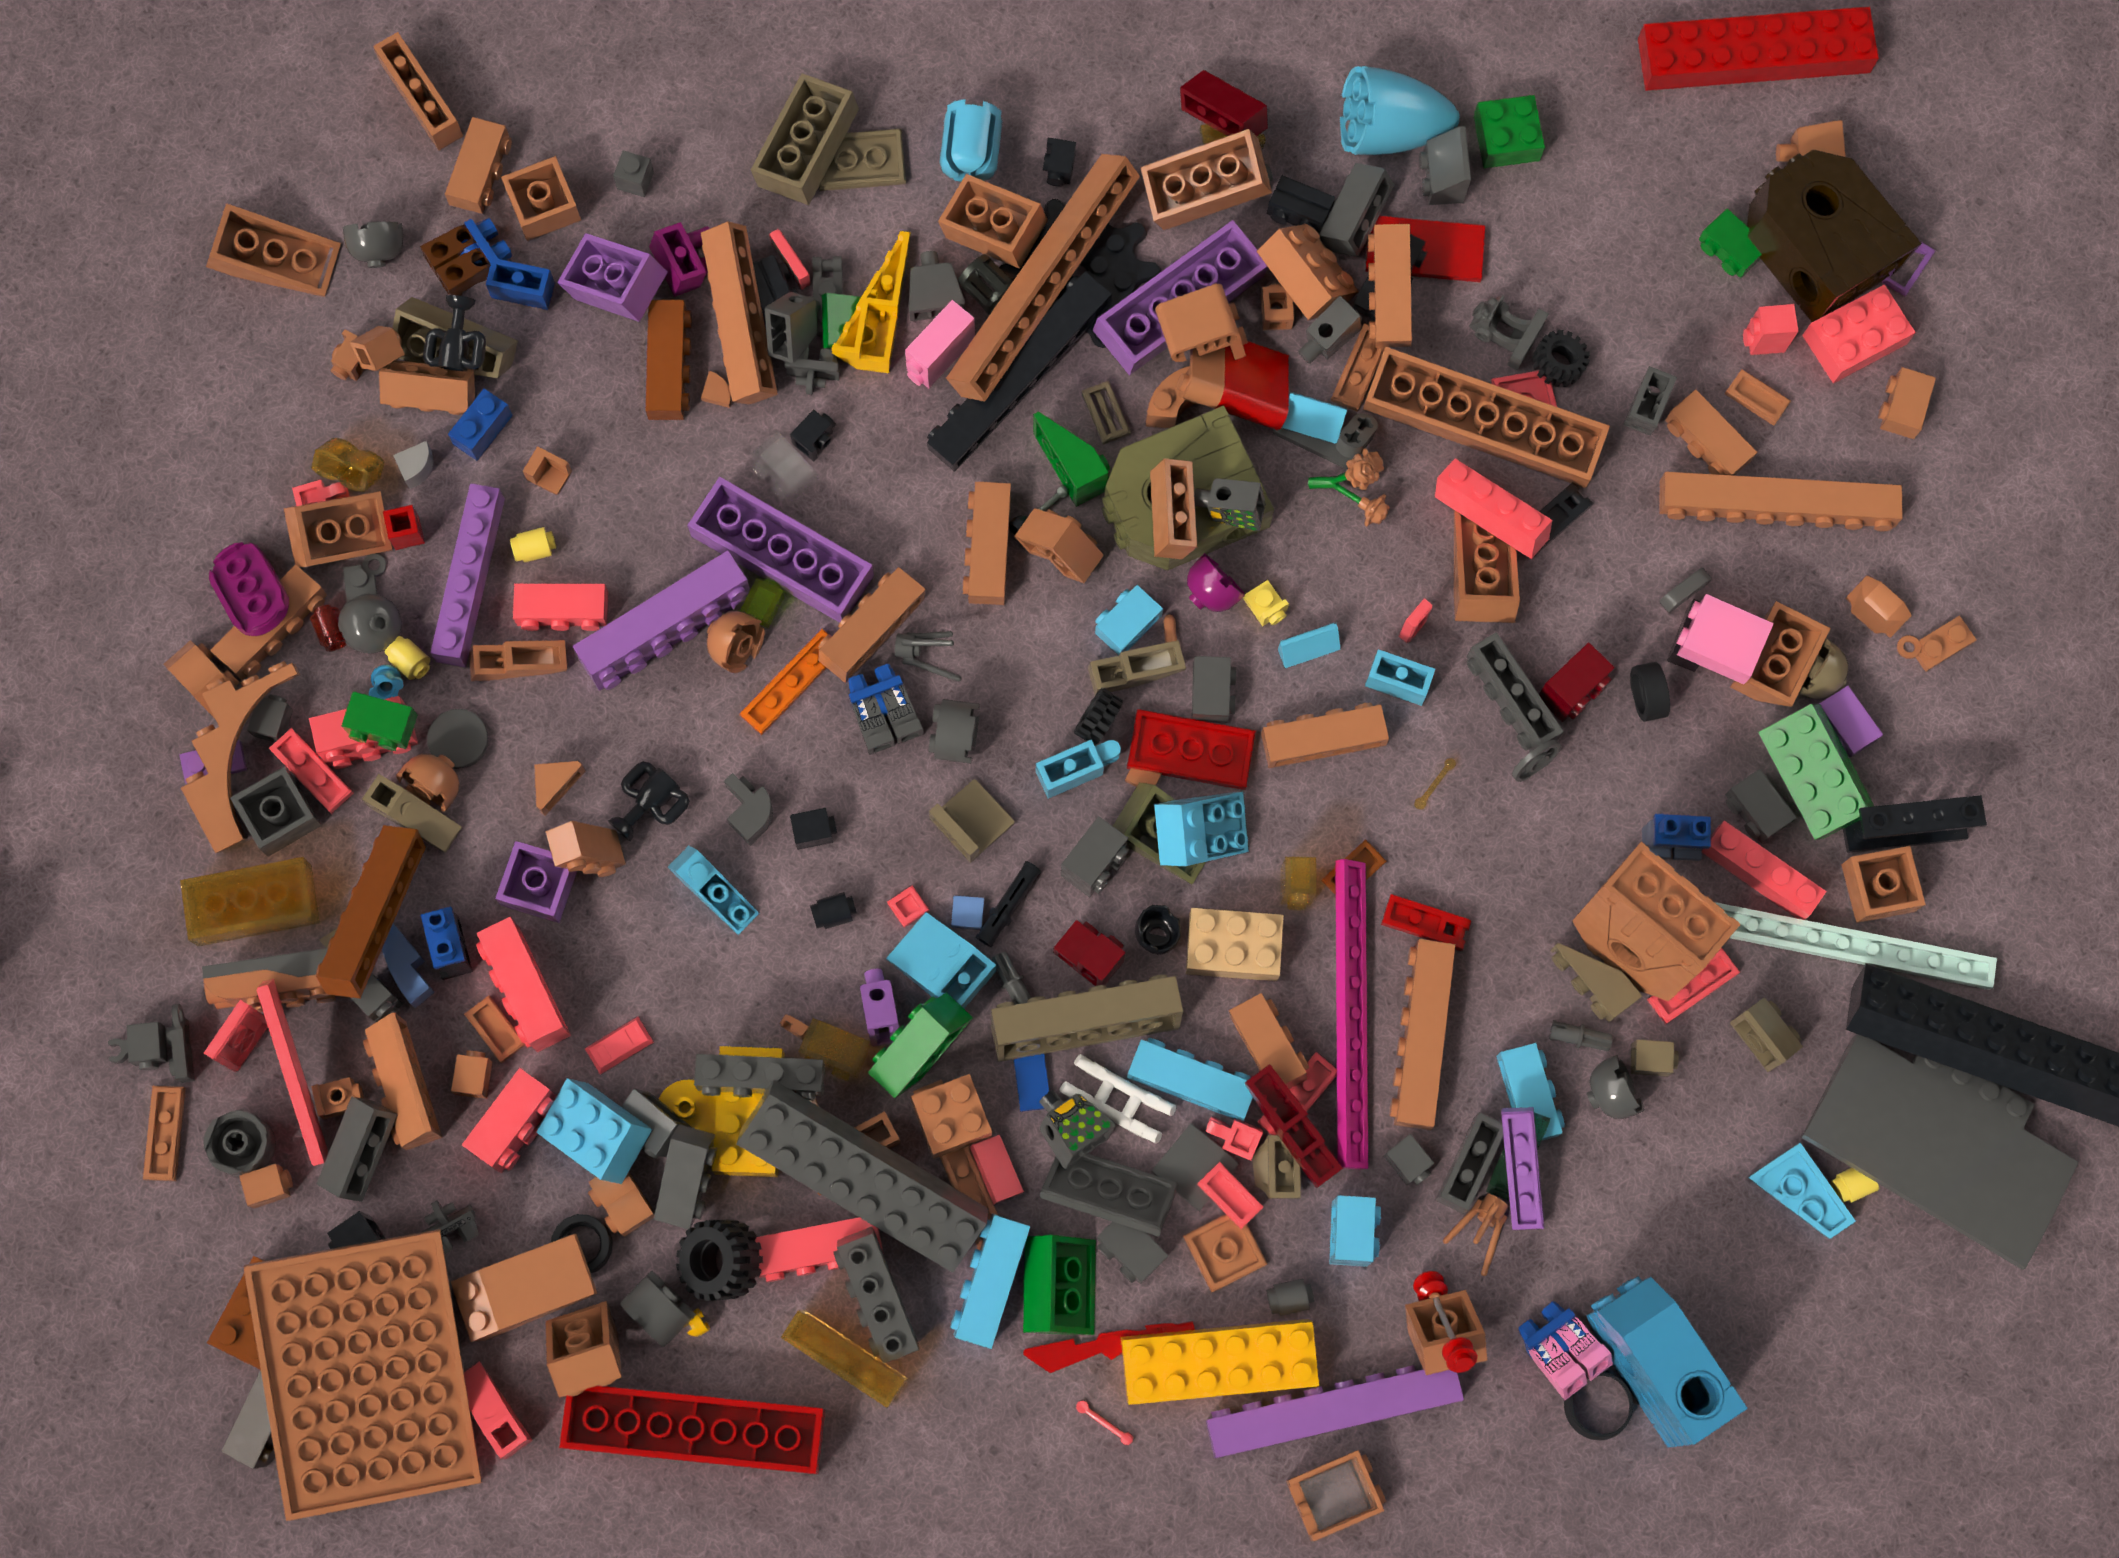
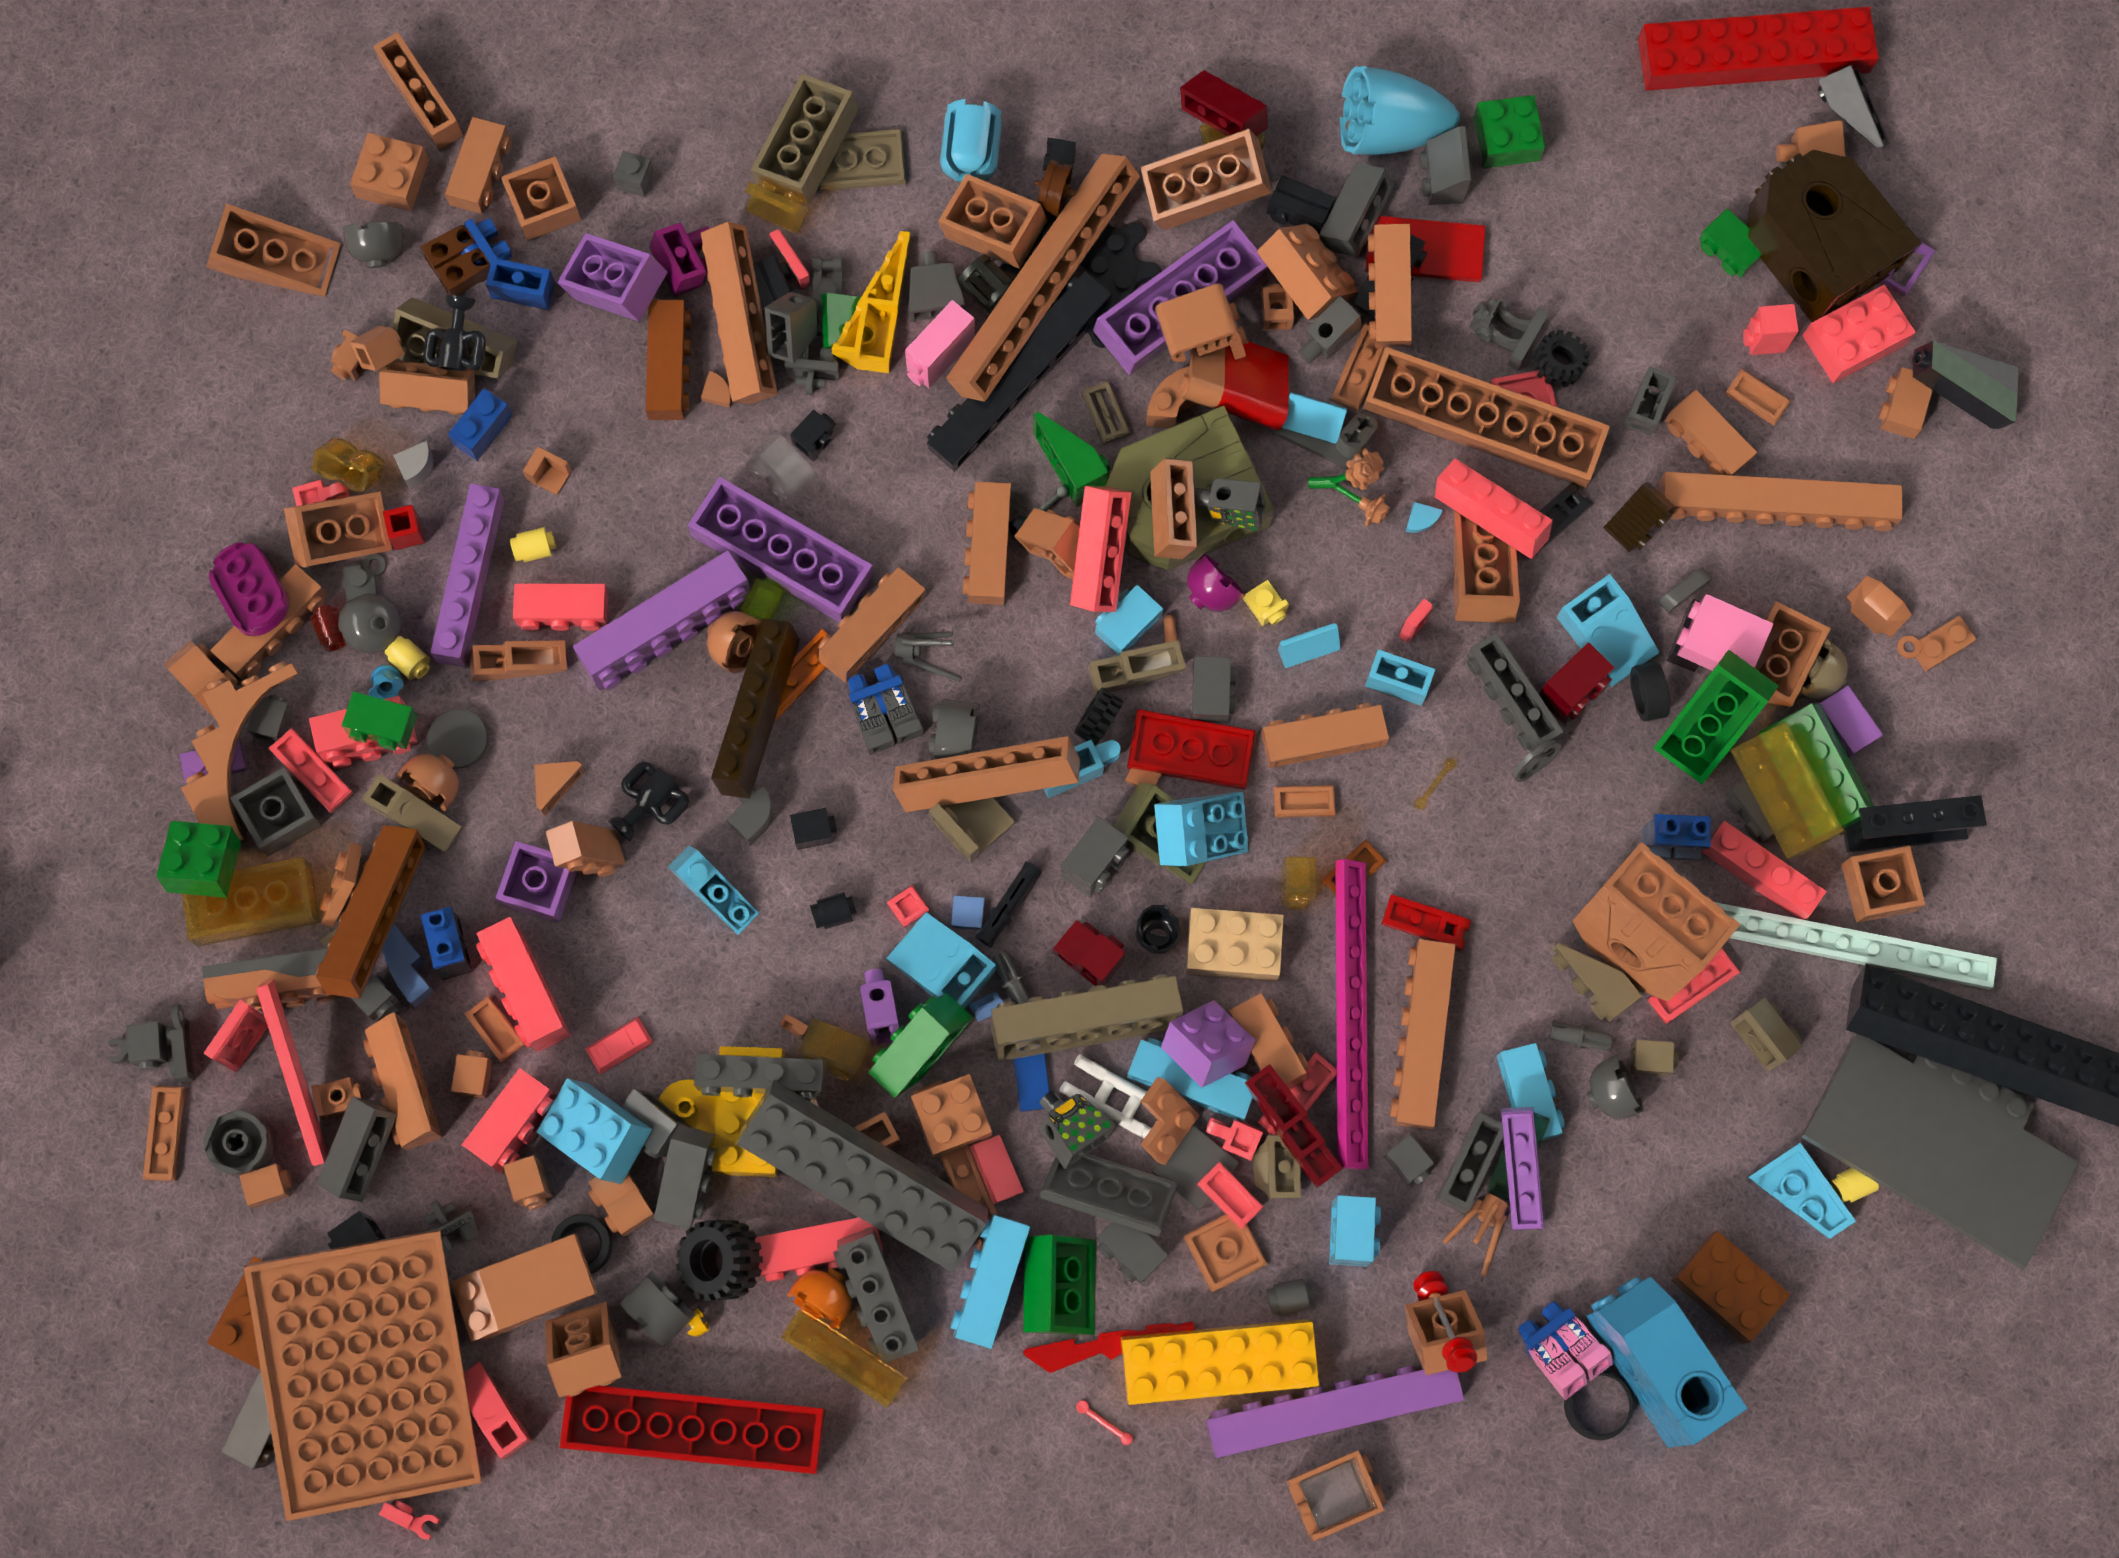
(198, 859): none -> green brick
(342, 884): none -> nougat plate
(389, 172): none -> nougat brick
(402, 1515): none -> coral plate
(528, 1182): none -> nougat brick
(755, 708): none -> dark brown brick
(779, 209): none -> clear yellow bracket
(822, 1295): none -> orange cylinder
(982, 1007): none -> medium blue tile
(987, 774): none -> nougat brick
(1055, 187): none -> reddish brown wheel
(1100, 548): none -> coral brick
(1173, 1120): none -> nougat plate
(1208, 1043): none -> medium lavender brick
(1304, 801): none -> nougat tile
(1422, 517): none -> medium azure tile
(1611, 625): none -> medium azure slope
(1639, 517): none -> dark brown brick
(1715, 717): none -> green brick
(1730, 1287): none -> dark orange brick
(1788, 791): none -> clear yellow brick
(1850, 99): none -> slope
(1970, 381): none -> slope

